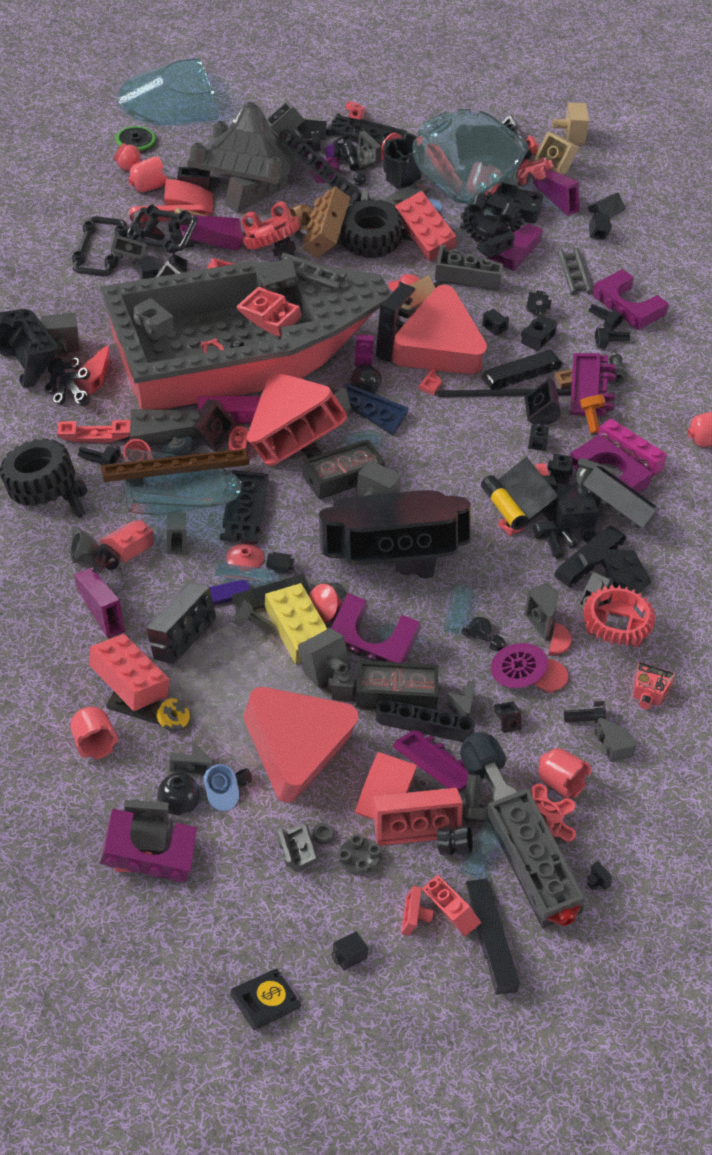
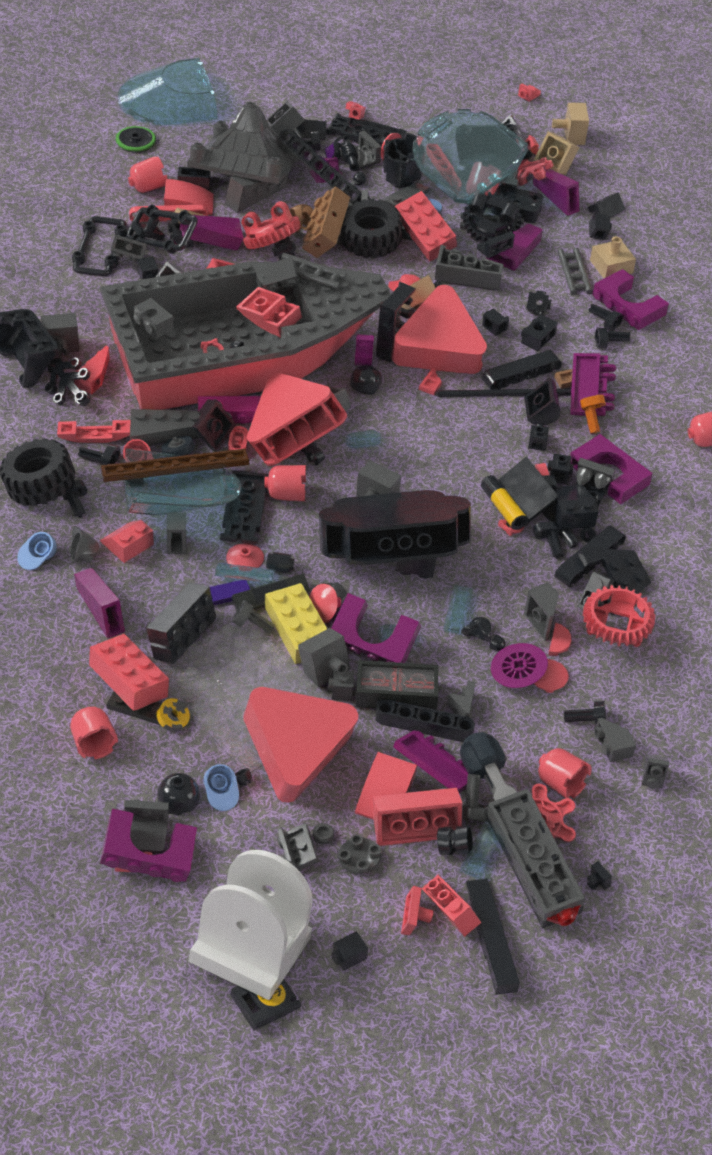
(36, 550): none -> light blue cap
(102, 556): black piece -> none
(127, 156): coral piece -> none
(178, 261): black slope -> none
(198, 762): dark grey slope -> none
(252, 931): none -> white piece
(286, 482): none -> coral cylinder
(339, 468): brick -> none
(378, 410): dark blue wing -> none
(509, 716): black bracket -> none
(528, 92): none -> coral bracket
(612, 257): none -> tan brick
(620, 496): piece -> none
(621, 373): dark grey piece -> none
(634, 446): dark pink brick -> none
(651, 684): torso -> none
(654, 771): none -> dark grey slope

